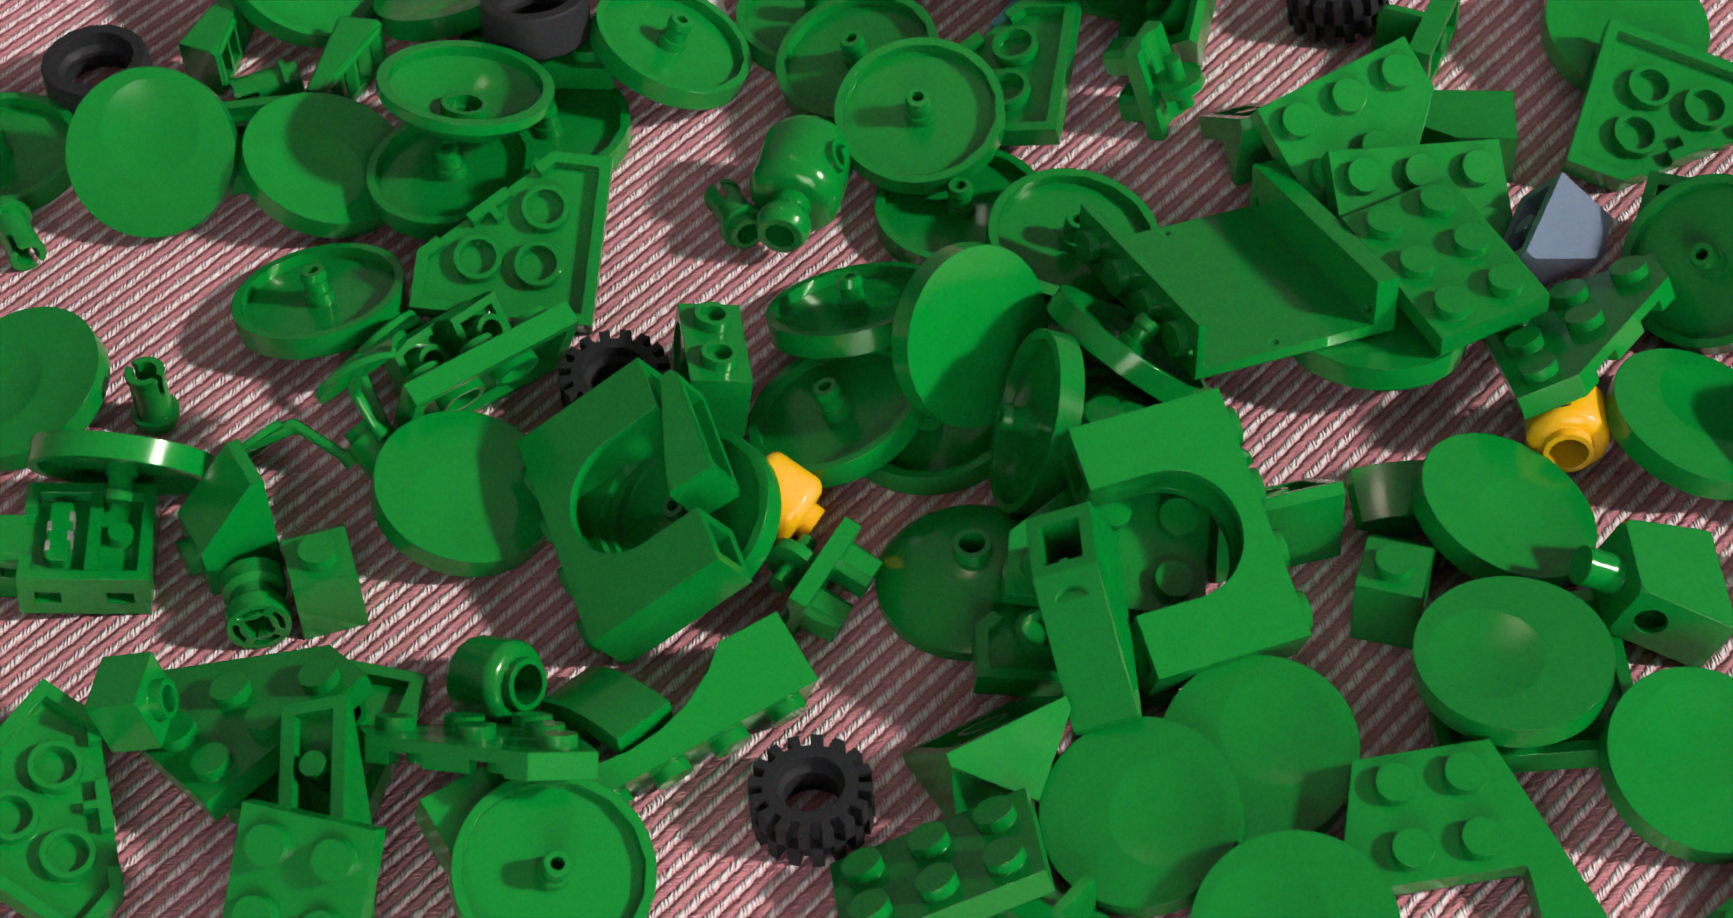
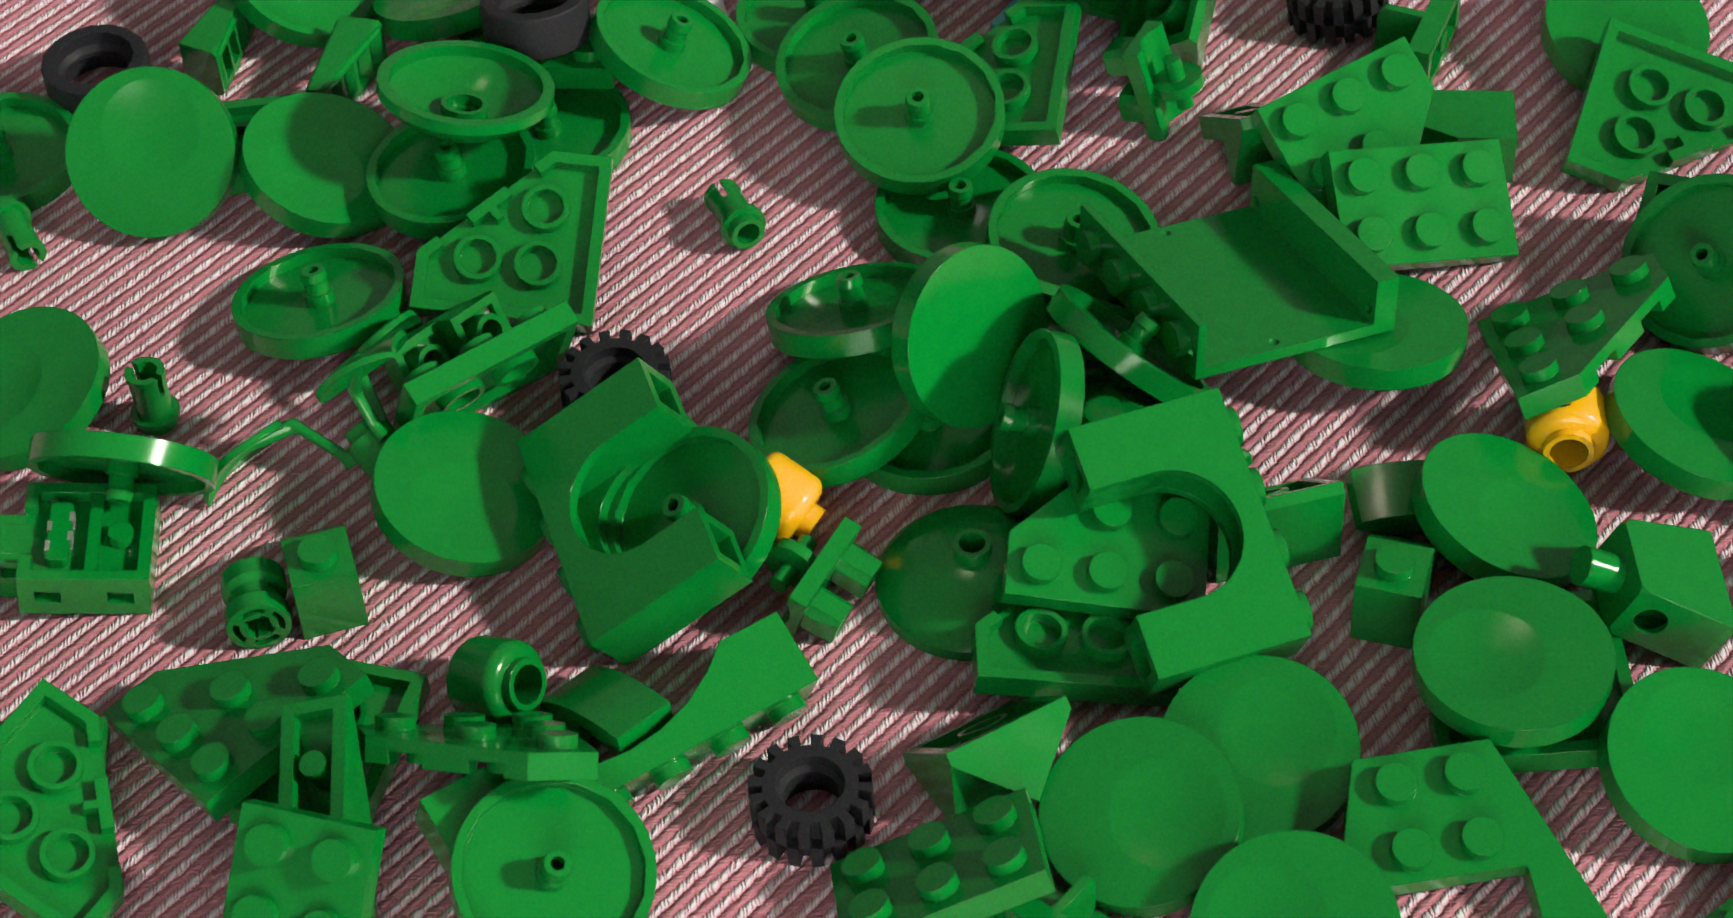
(132, 702): green plate -> none
(226, 518): green slope -> none
(268, 82): green pin -> none
(693, 451): green slope -> none
(714, 359): green brick -> none
(799, 180): green piece -> none
(1085, 614): green slope -> none
(1451, 264): green plate -> none
(1558, 230): sand blue slope -> none

